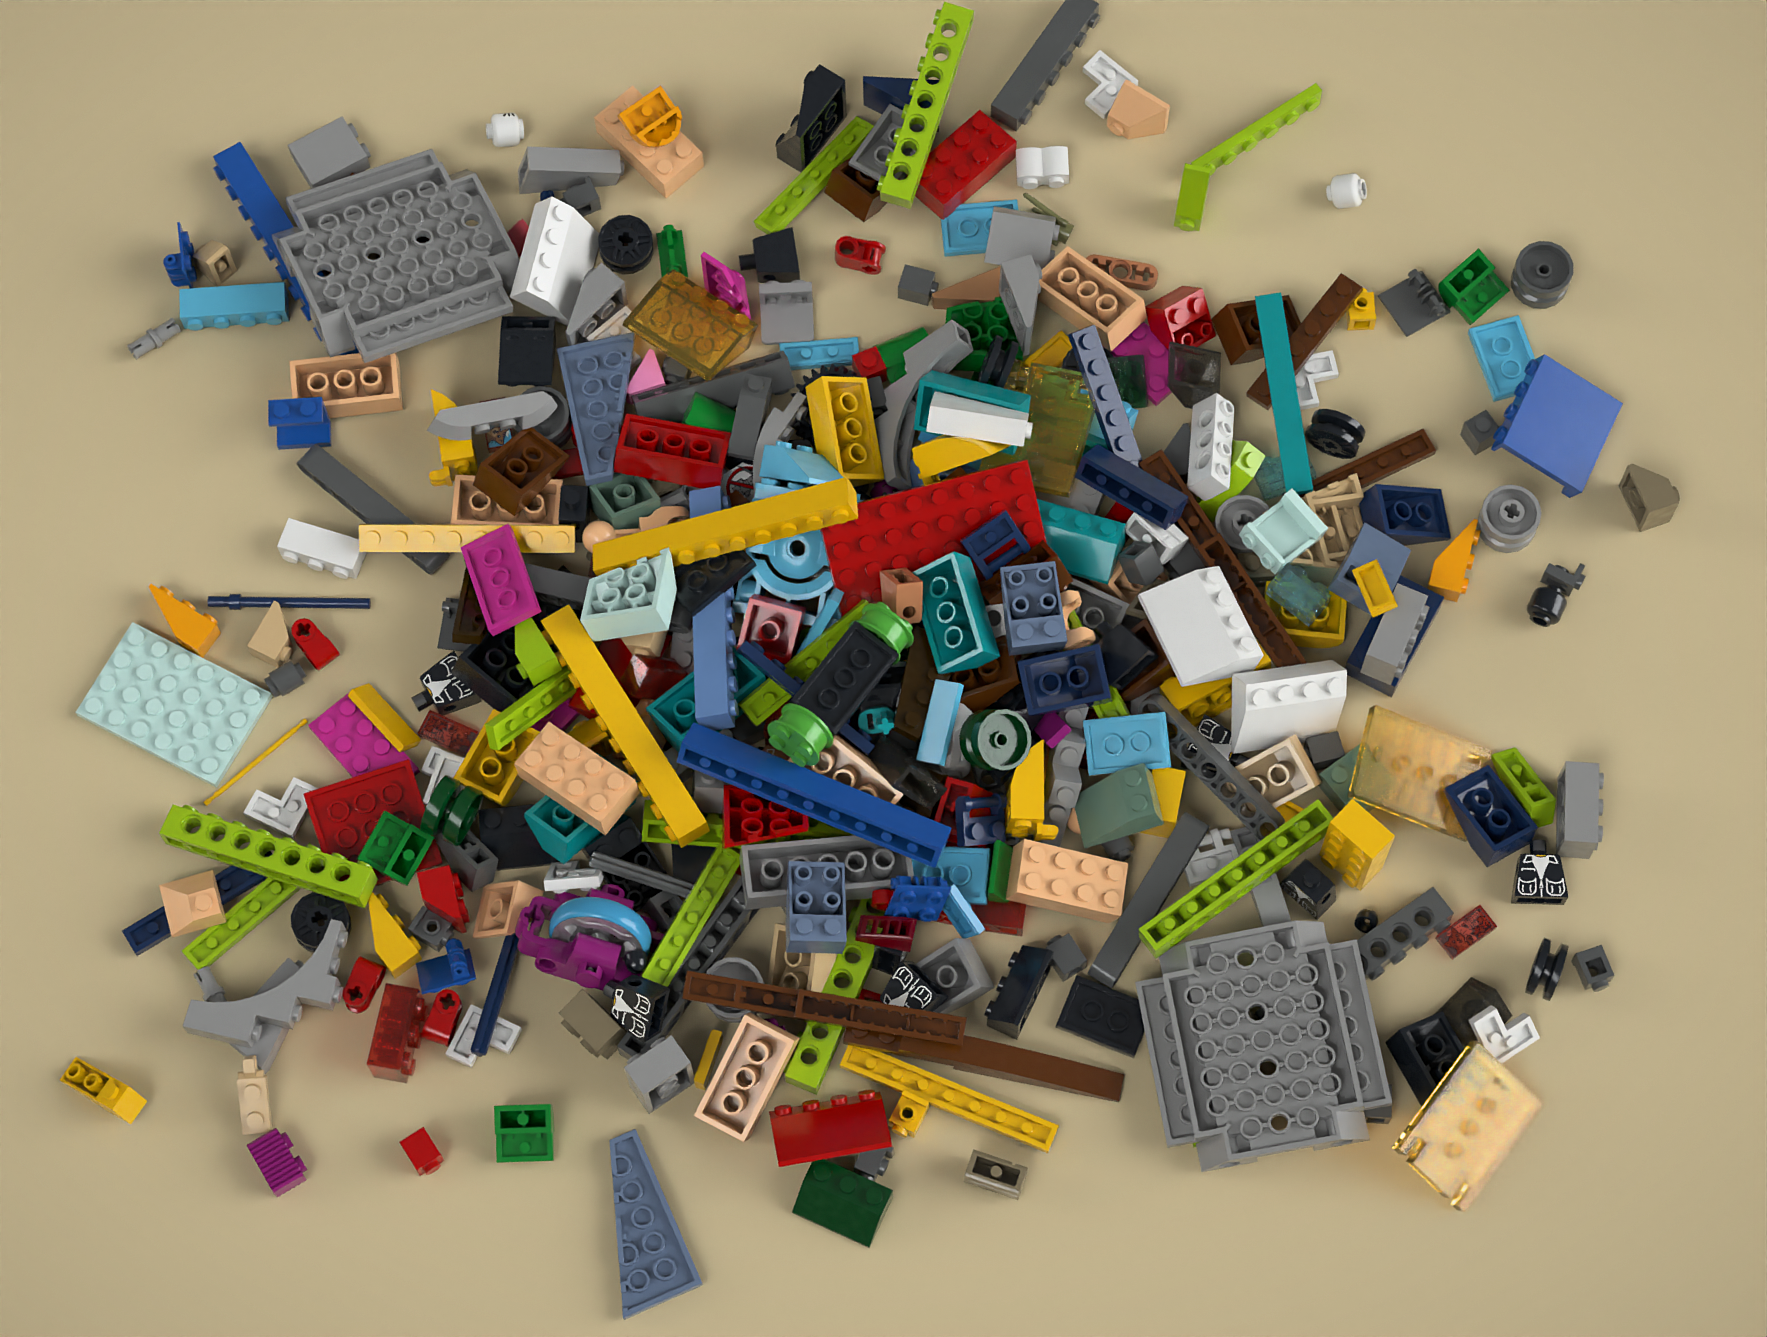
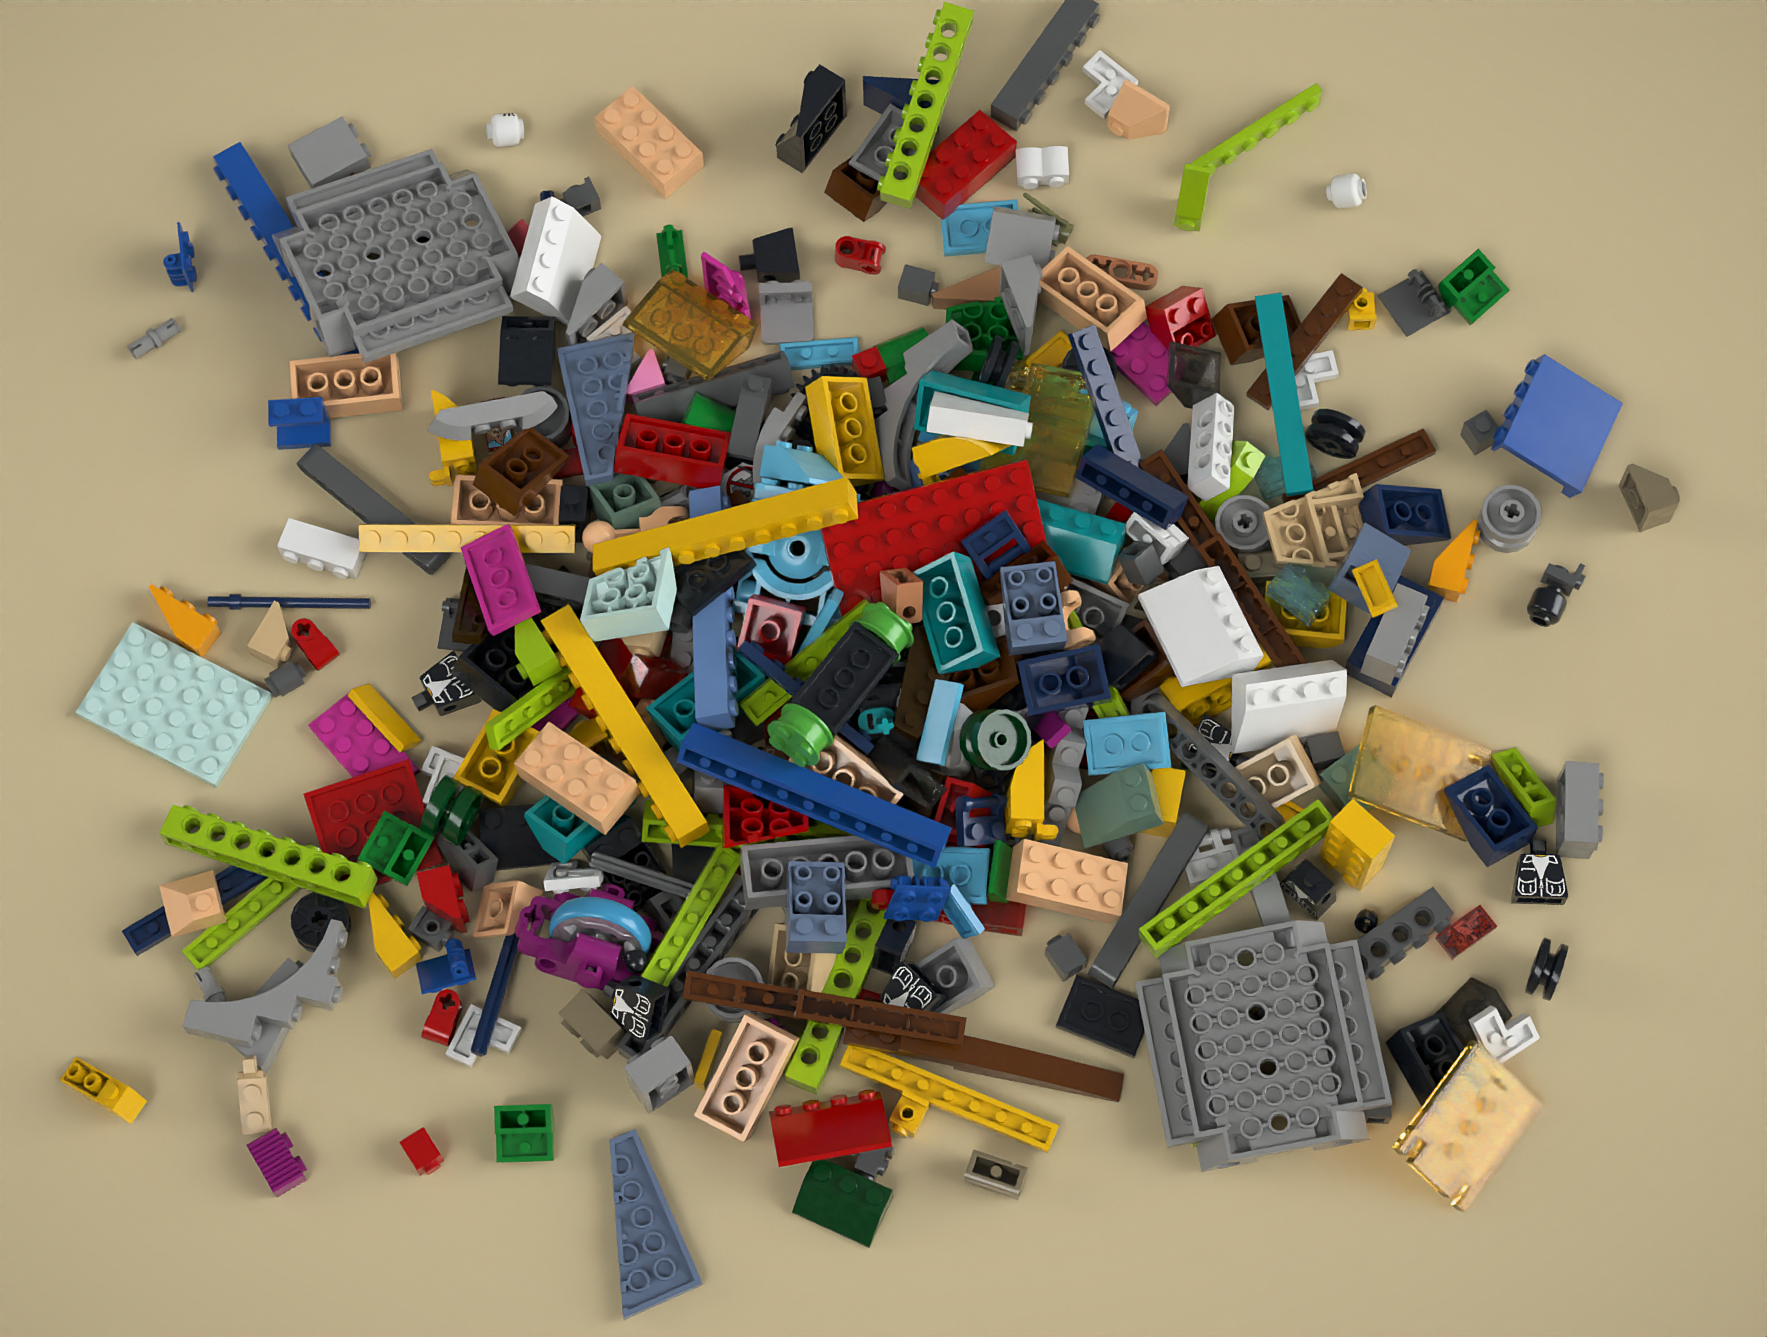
(214, 262): tan slope -> none
(234, 305): medium azure brick -> none
(255, 762): yellow piece -> none
(283, 814): white plate -> none
(364, 980): red piece -> none
(397, 1033): clear red brick -> none
(447, 733): clear red tile -> none
(563, 167): light grey slope -> none
(625, 258): black wheel -> none
(652, 119): light orange slope -> none
(813, 178): lime plate -> none
(894, 941): dark red slope -> none
(1019, 990): black slope -> none
(1130, 379): clear green bracket -> none
(1283, 532): light aqua panel -> none
(1502, 355): medium azure tile -> none
(1542, 274): dark grey wheel -> none
(1593, 959): dark grey brick -> none

